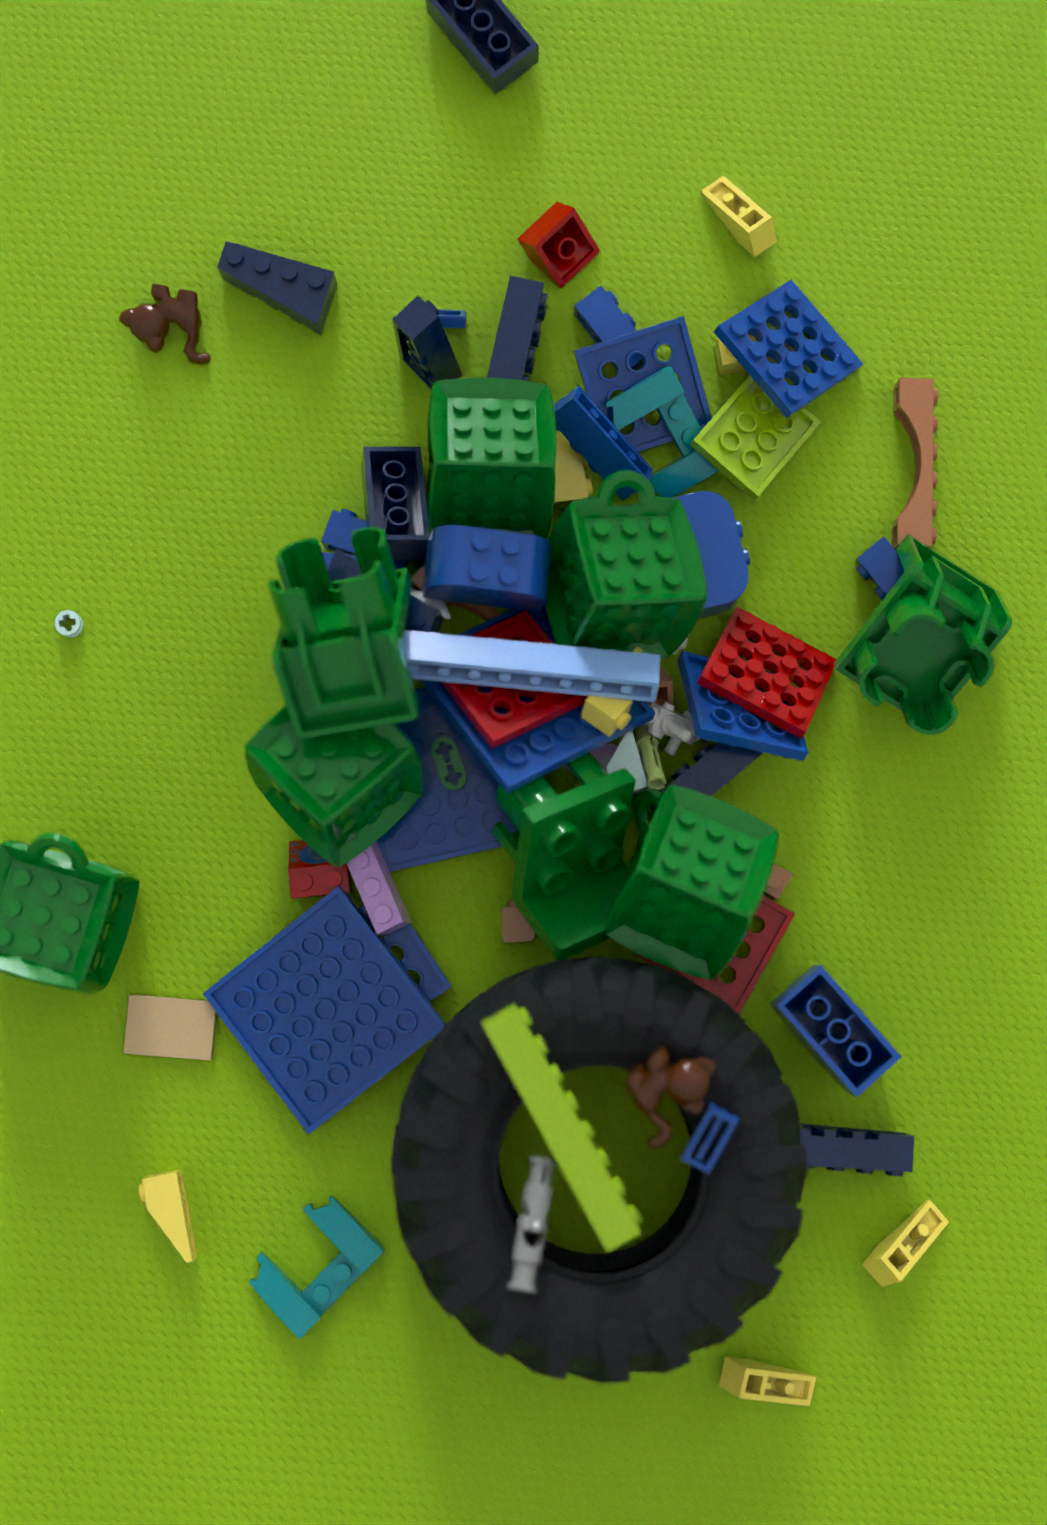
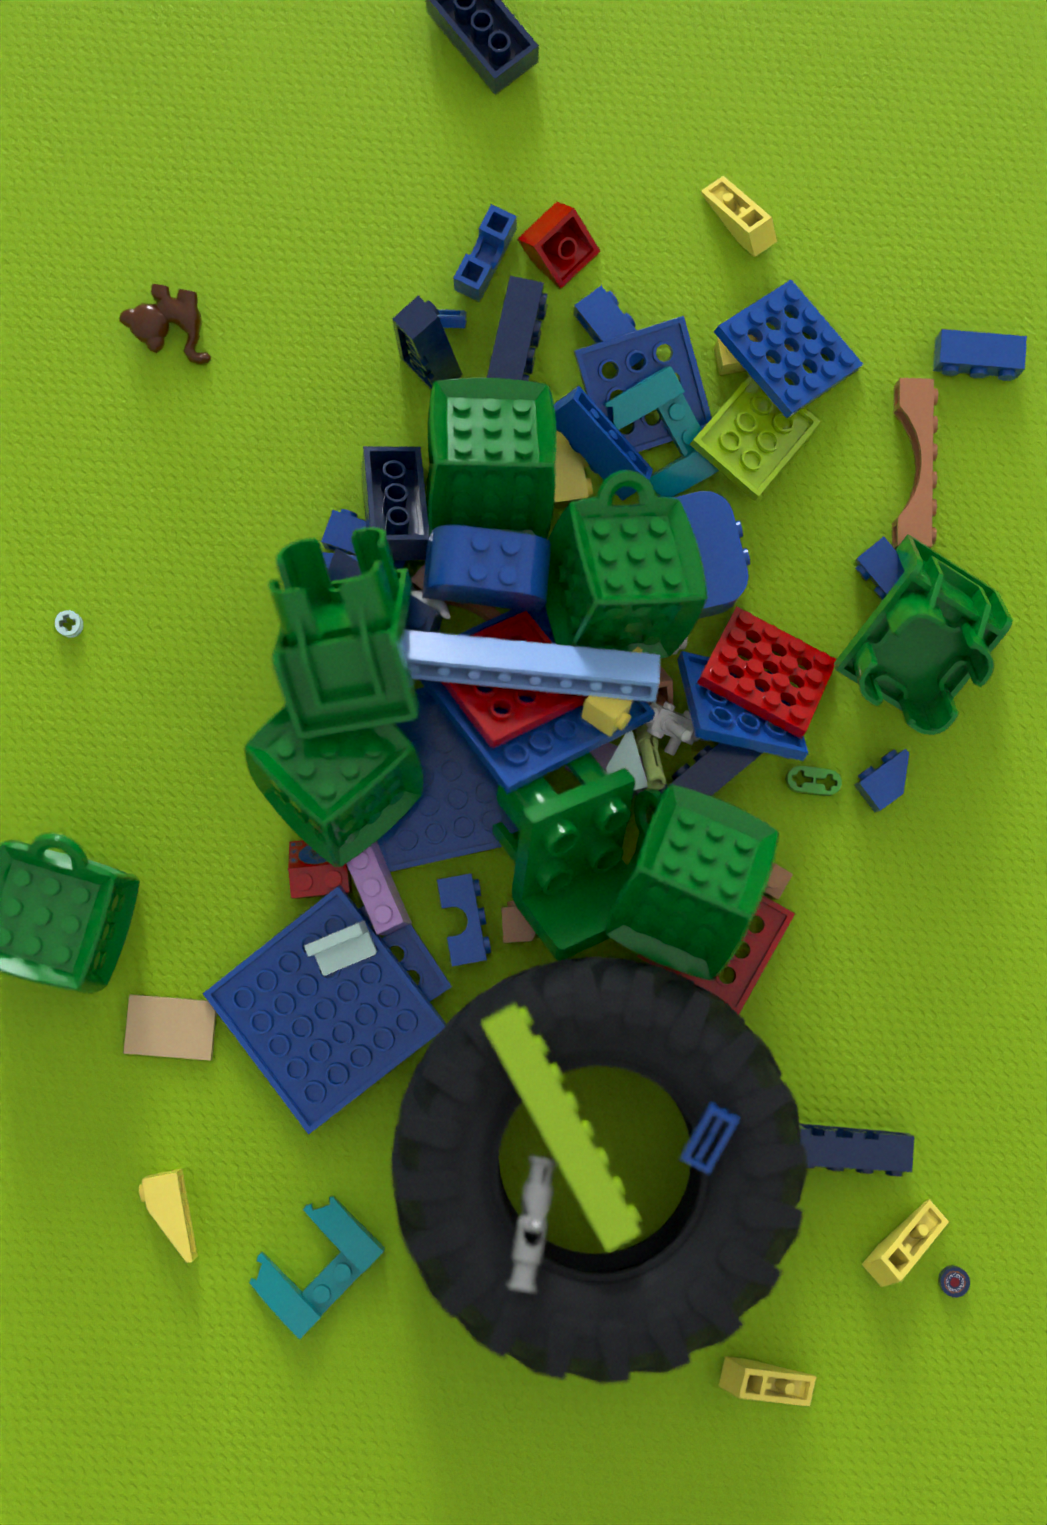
(282, 283): dark blue wedge -> none
(342, 948): none -> light aqua panel
(442, 766): green beam -> none
(462, 893): none -> blue arch
(492, 242): none -> blue arch
(684, 1081): reddish brown animal -> none
(813, 773): none -> bright green beam
(835, 1030): blue brick -> none
(886, 782): none -> blue slope
(954, 1281): none -> dark blue tile
(979, 354): none -> blue brick

